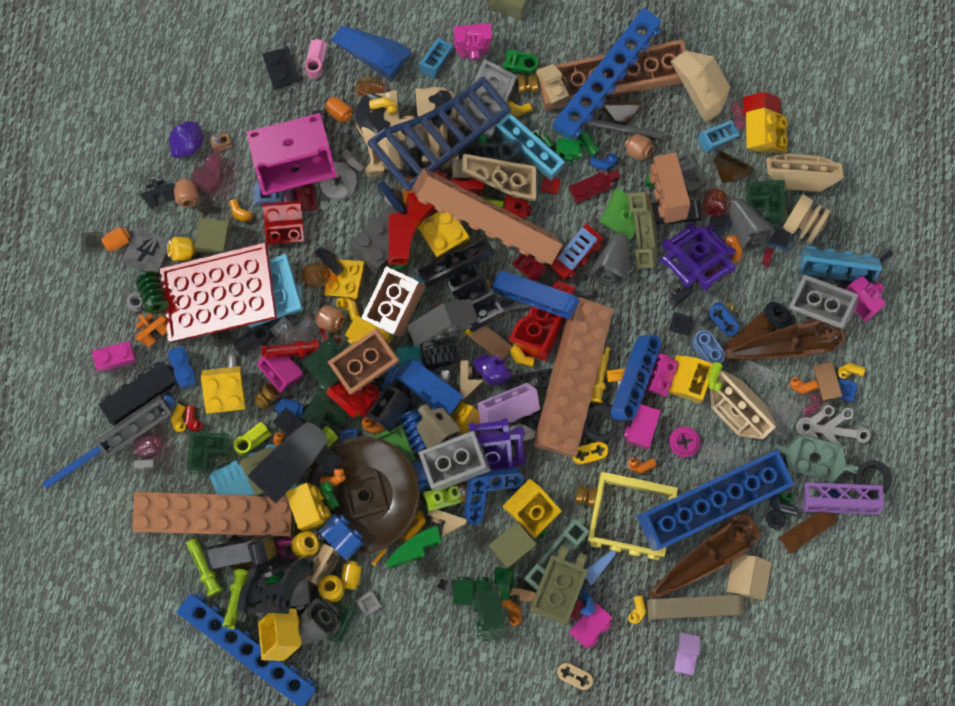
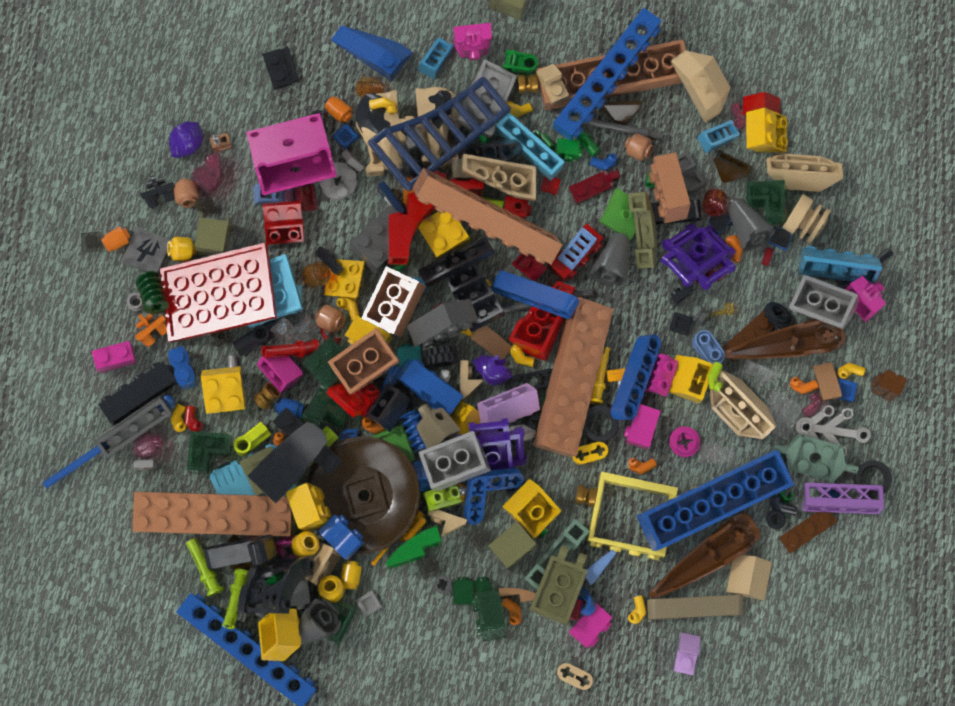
(238, 213): light orange arm -> none
(315, 58): bright pink piece -> none
(326, 490): green arm -> none
(336, 479): orange arm -> none
(345, 136): none -> blue tile
(505, 580): dark green bracket -> none
(721, 321): blue beam -> none
(888, 385): none -> reddish brown brick

